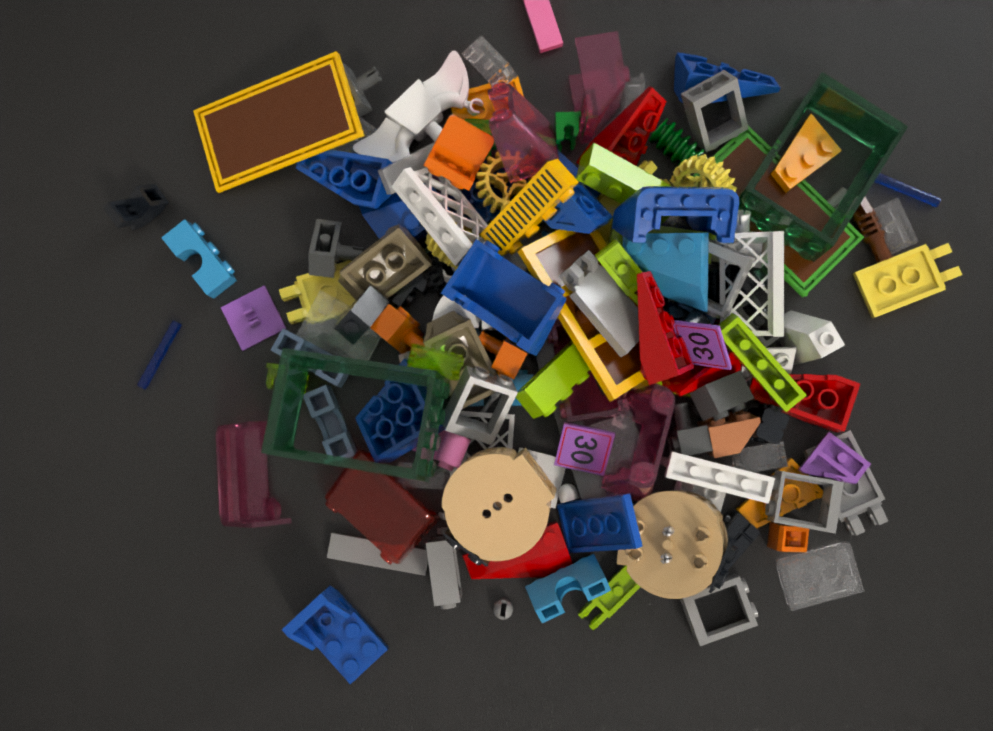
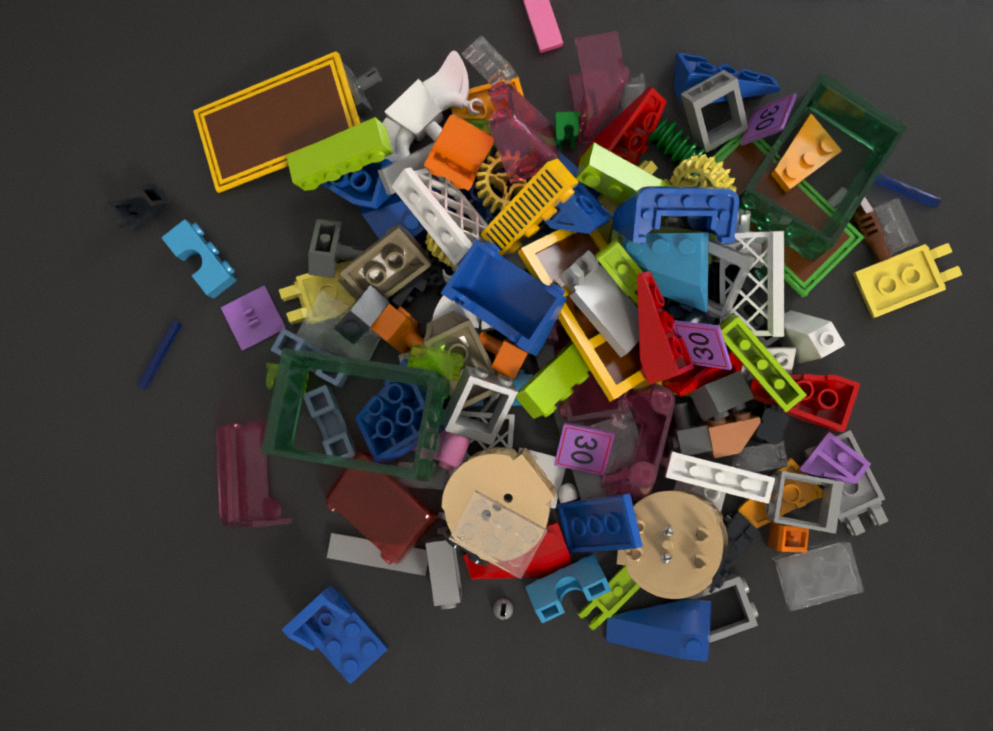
(339, 154): none -> lime brick
(498, 534): none -> clear plate
(667, 629): none -> blue wedge
(768, 119): none -> medium lavender piece

